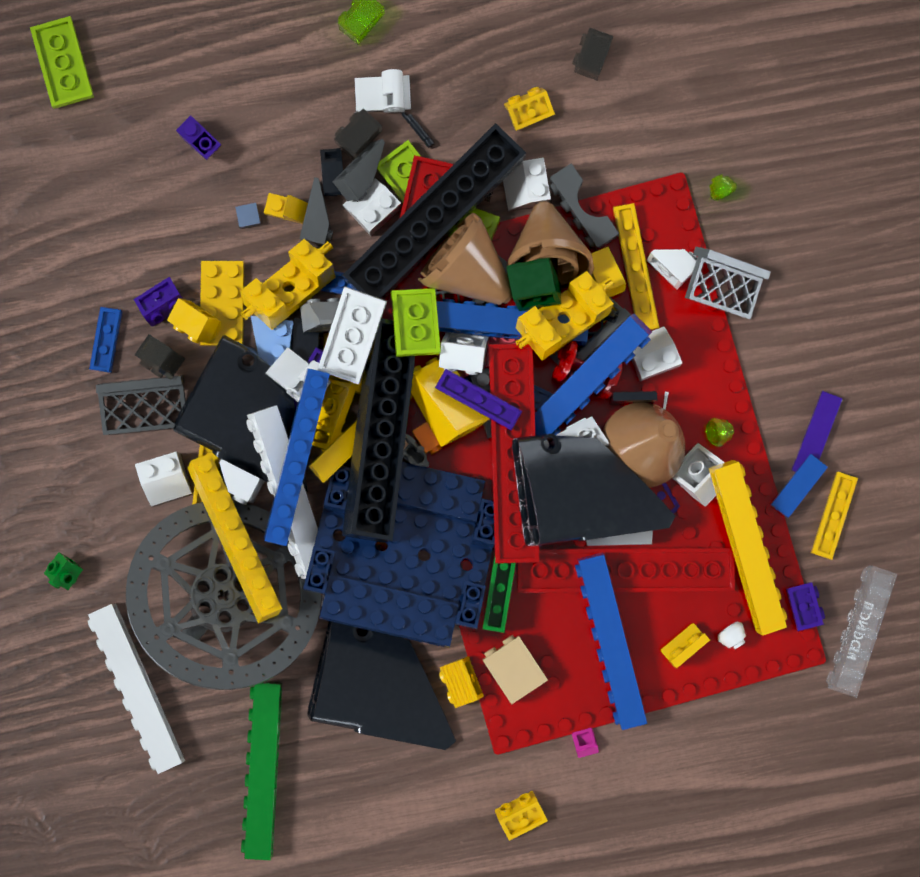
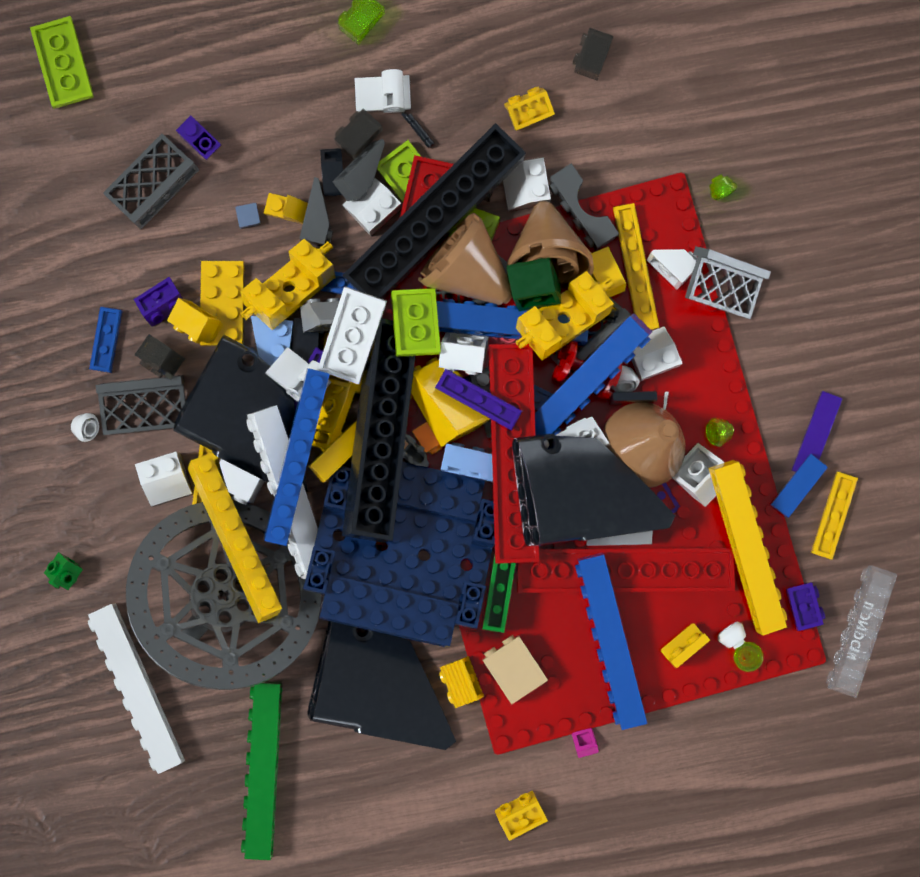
(85, 427): none -> white cone
(161, 195): none -> dark grey fence
(467, 462): none -> light blue wedge
(628, 380): none -> white cone
(753, 661): none -> clear neon green cone

